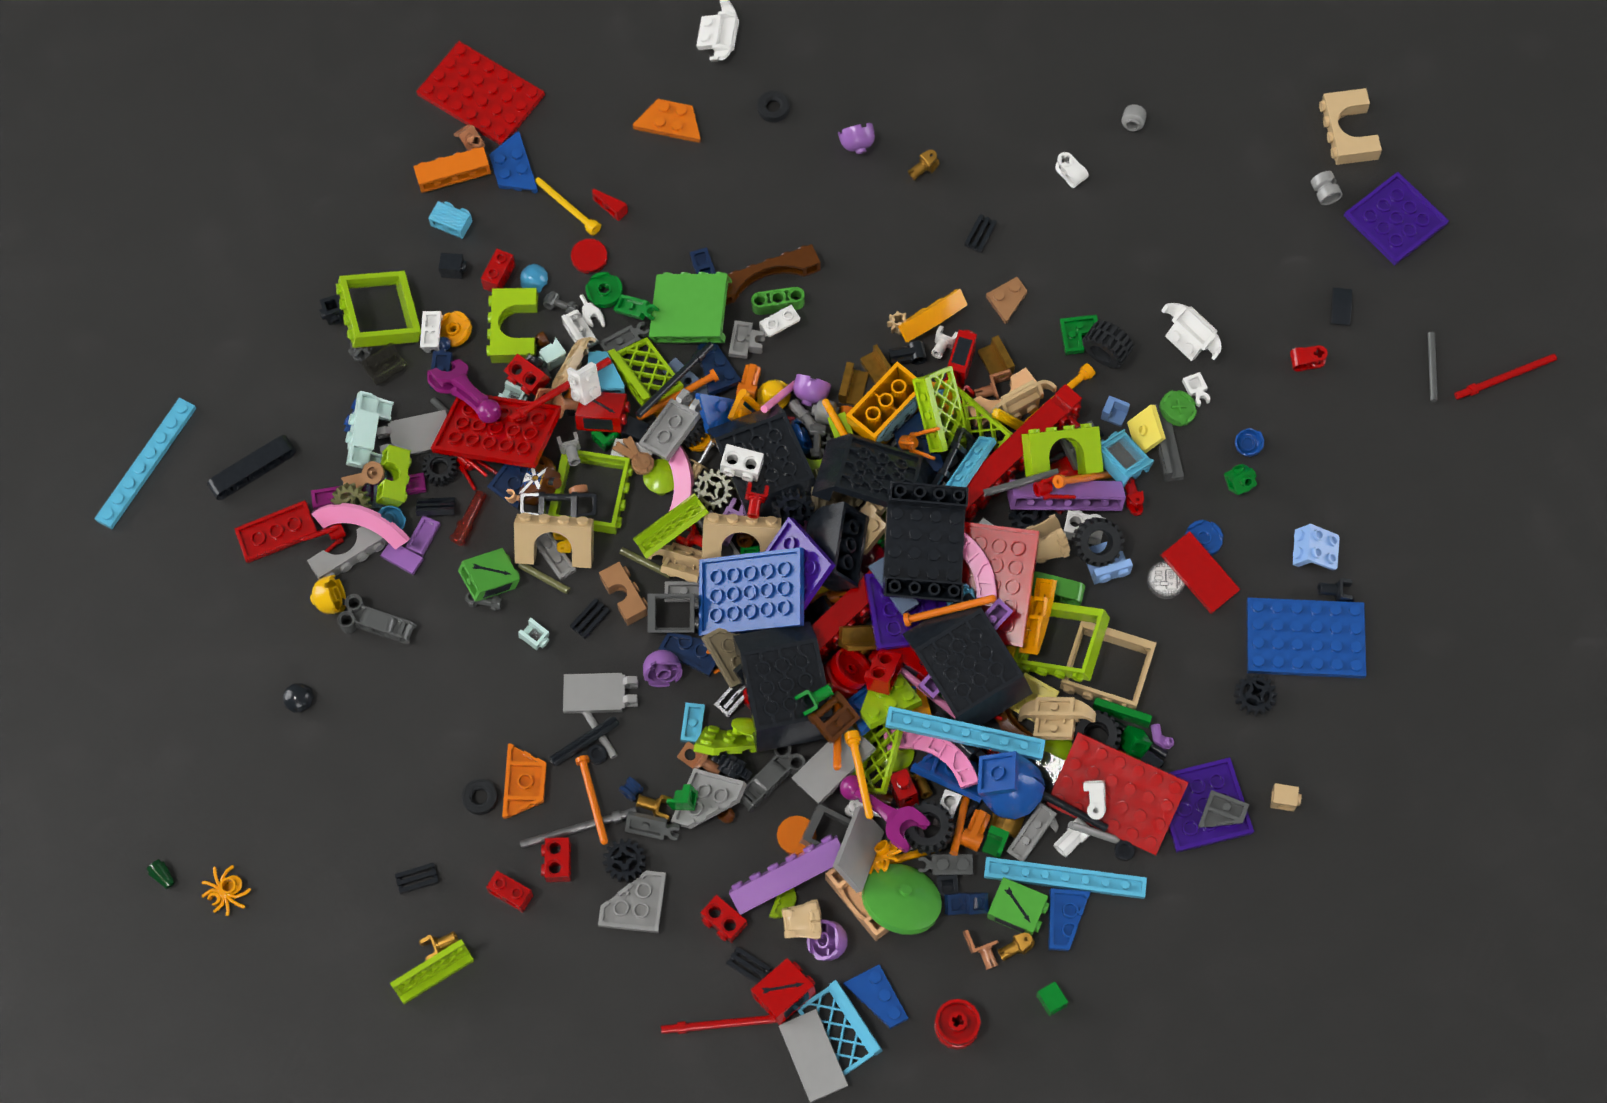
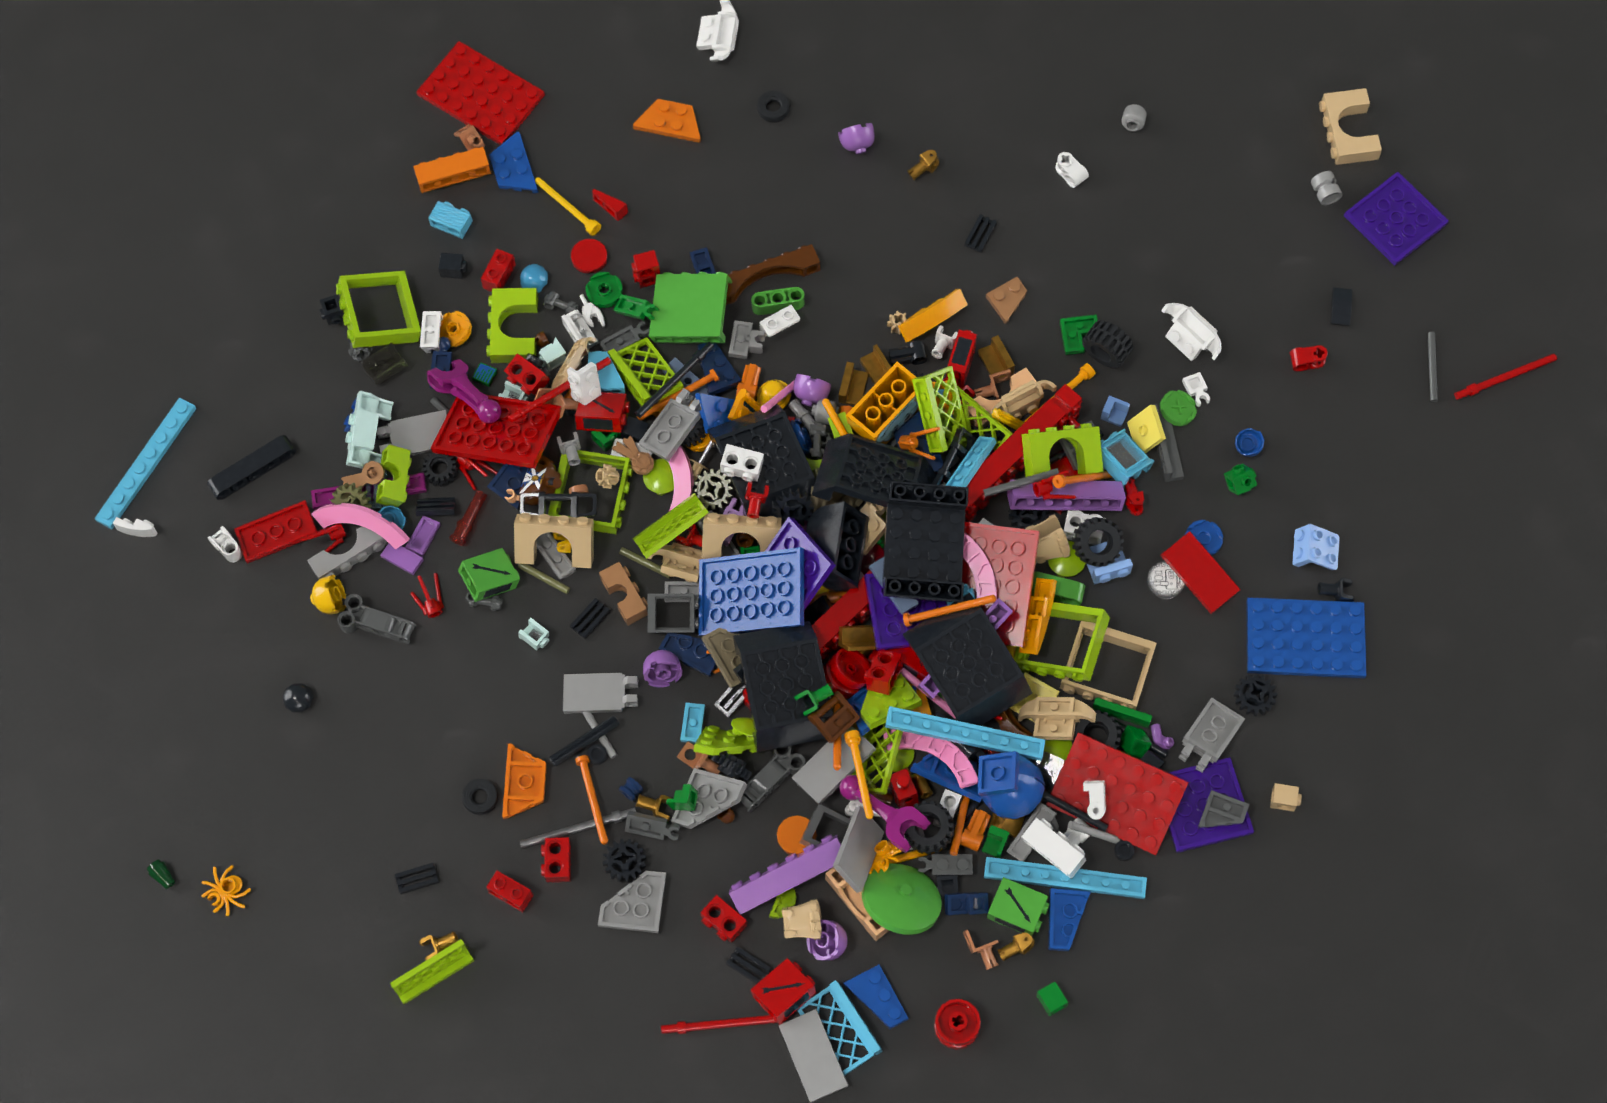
(138, 528): none -> white slope
(224, 543): none -> white piece
(432, 607): none -> red plant
(484, 374): none -> tile
(607, 476): none -> tan gear
(645, 268): none -> red brick
(1054, 847): none -> white brick
(1067, 566): none -> lime dish
(1211, 733): none -> light grey tile

